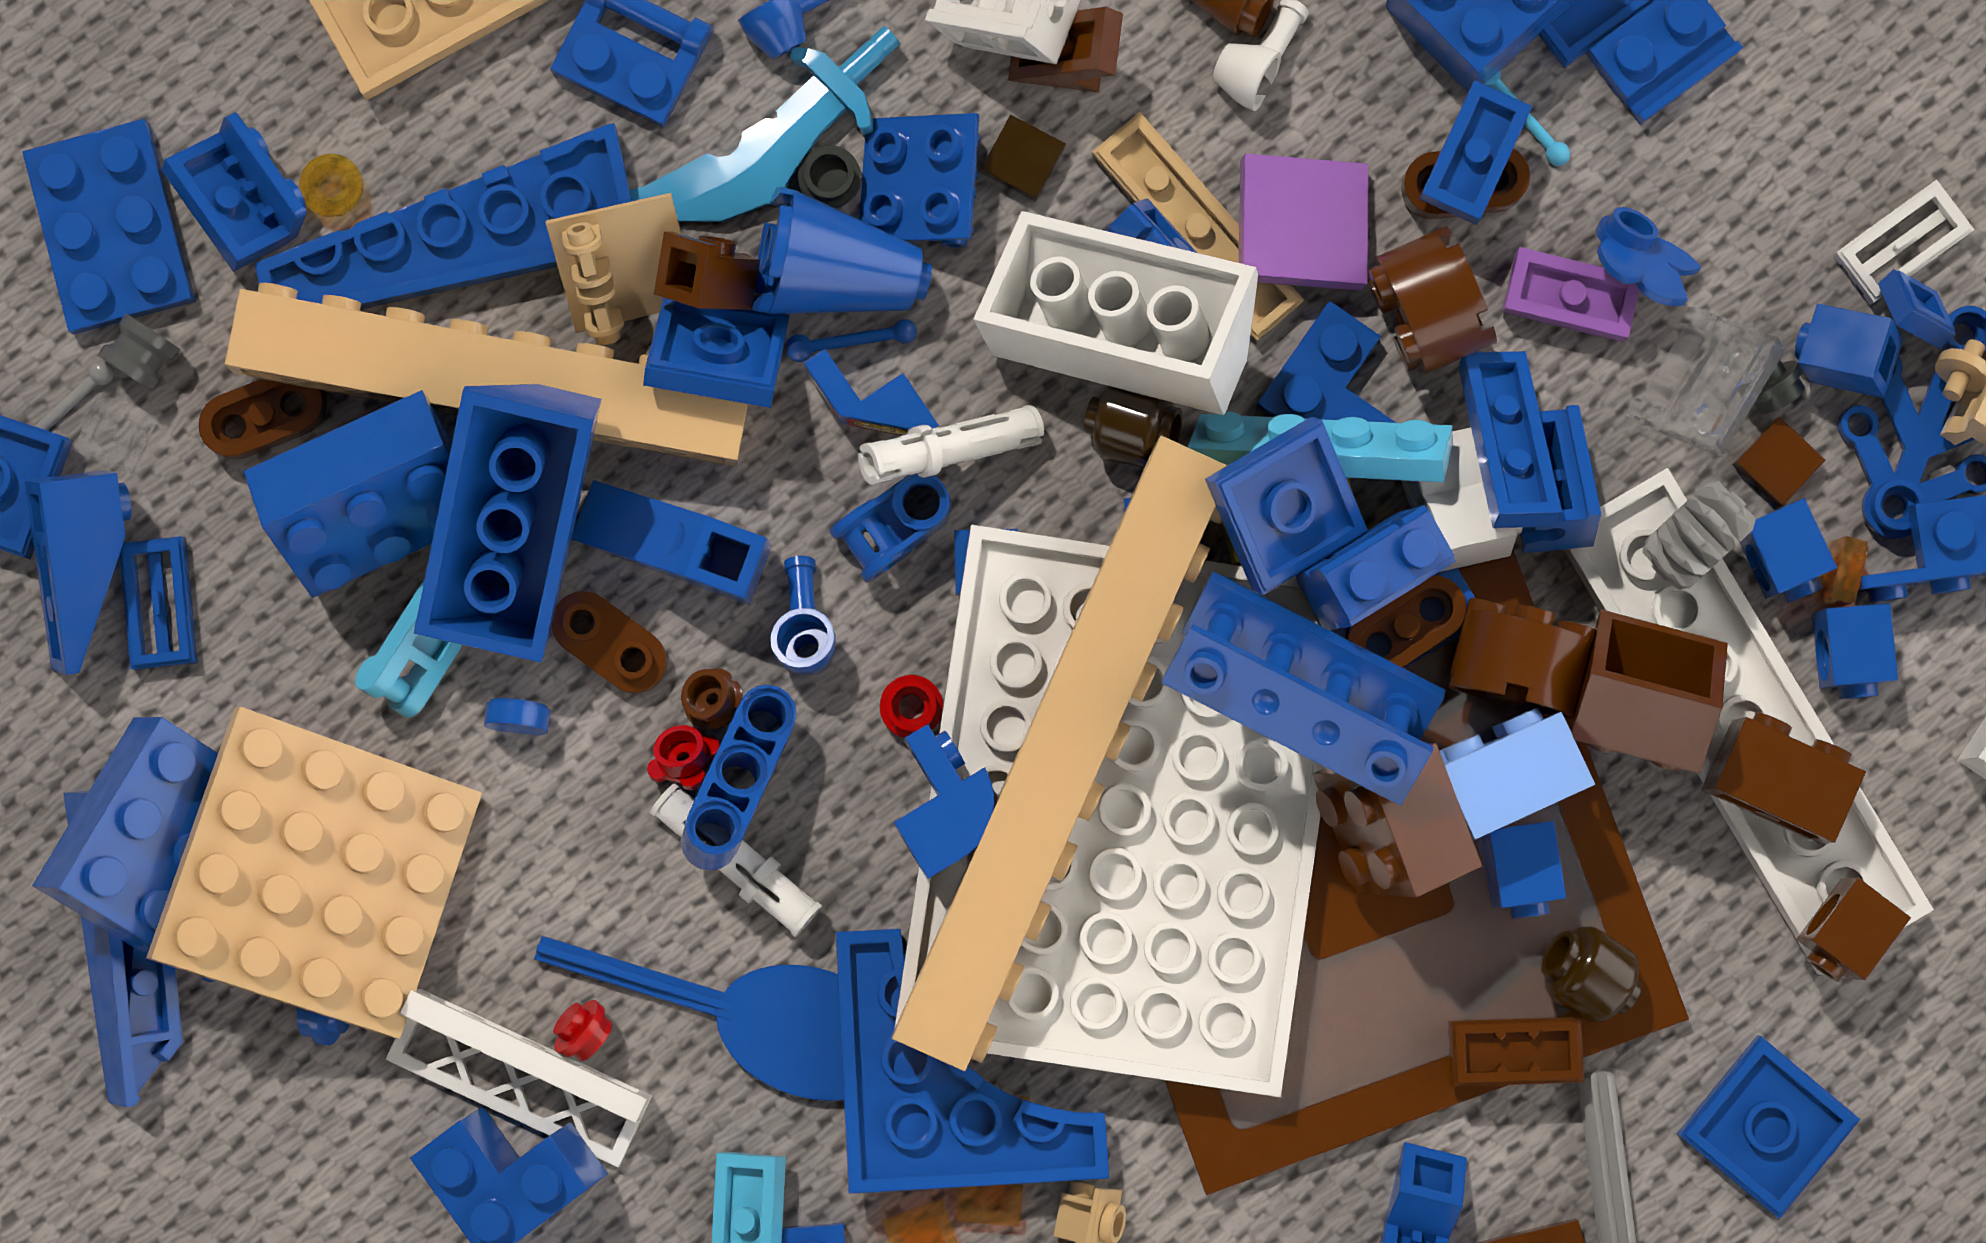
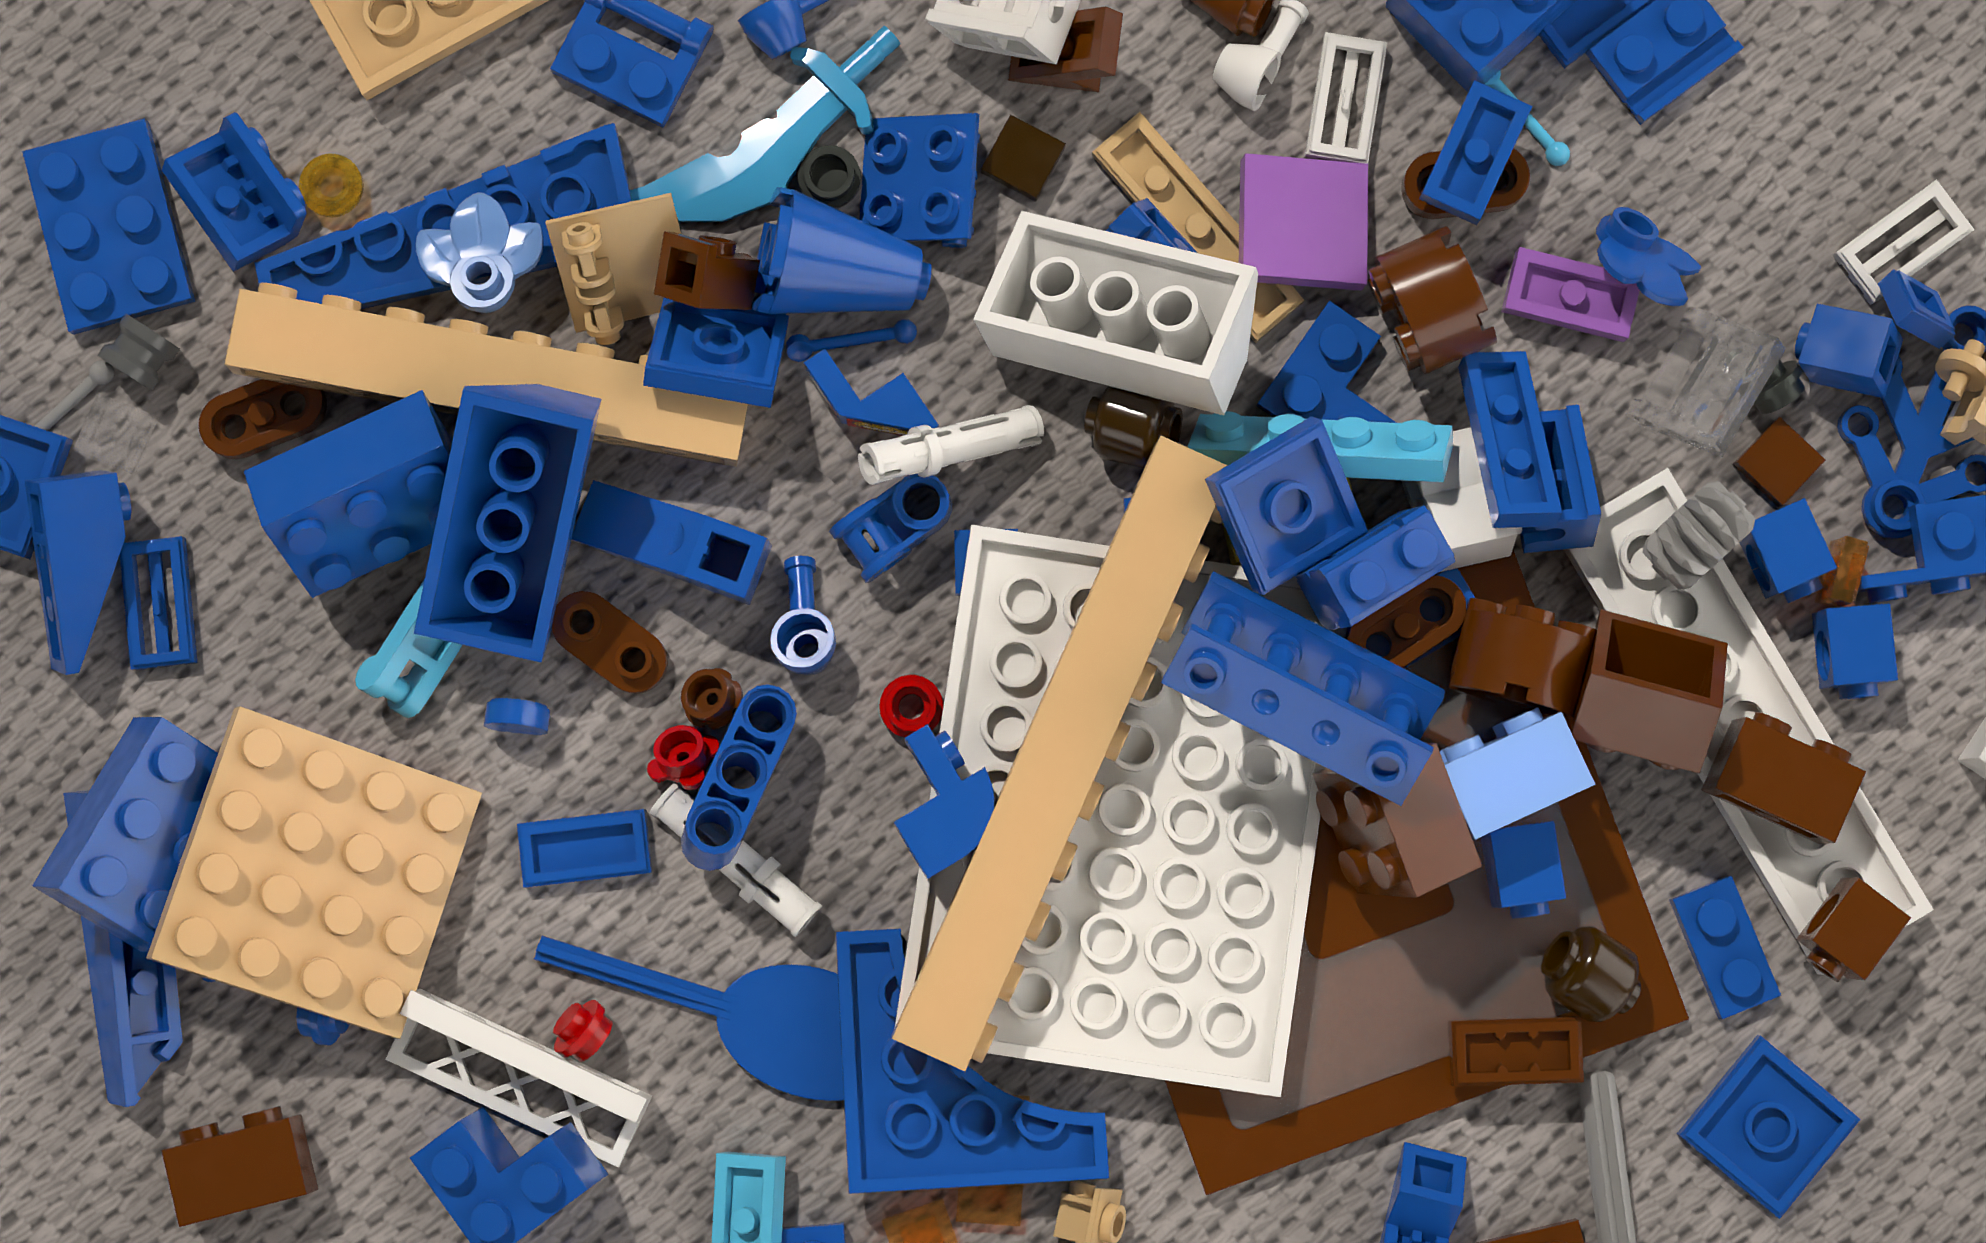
(239, 1169): none -> reddish brown brick
(478, 245): none -> medium blue plate
(584, 848): none -> blue tile
(1337, 150): none -> white tile
(1725, 947): none -> blue plate

